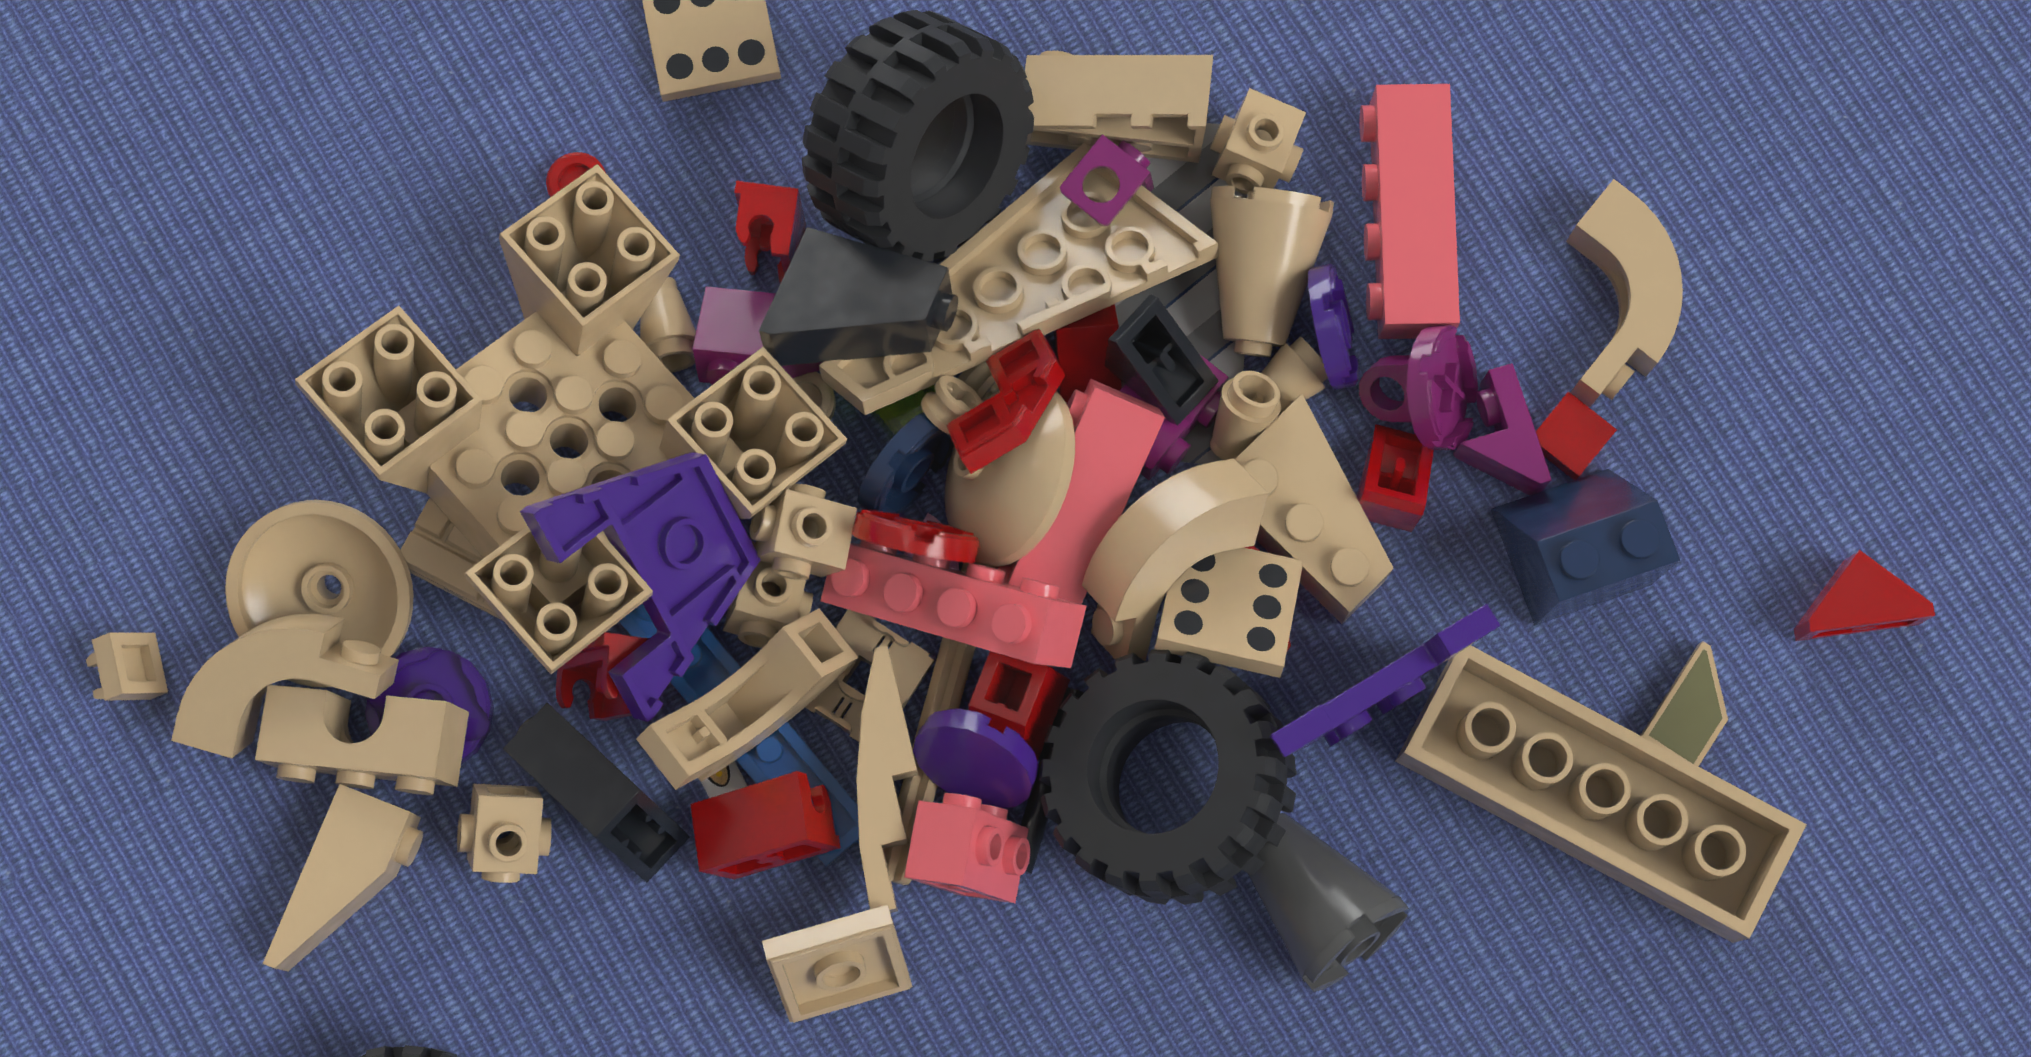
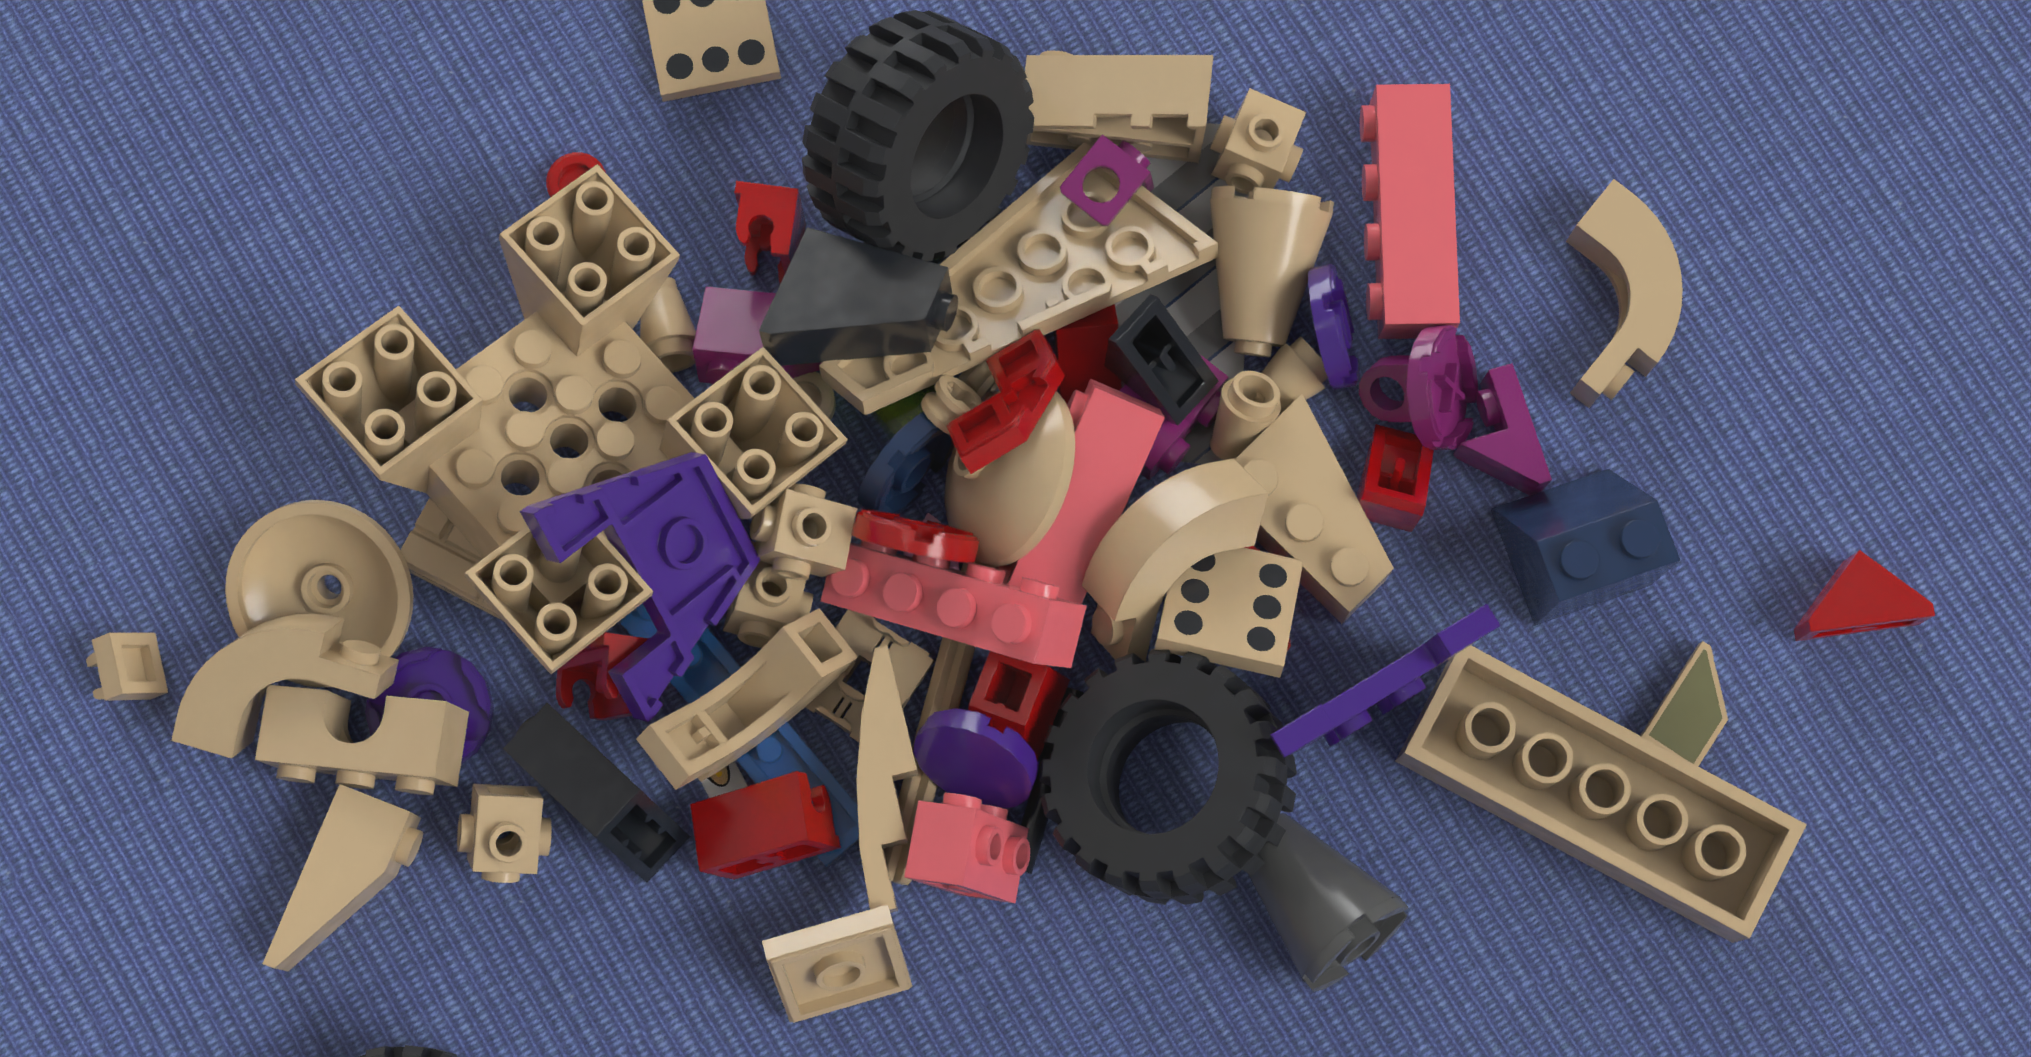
(1573, 435): red tile -> none

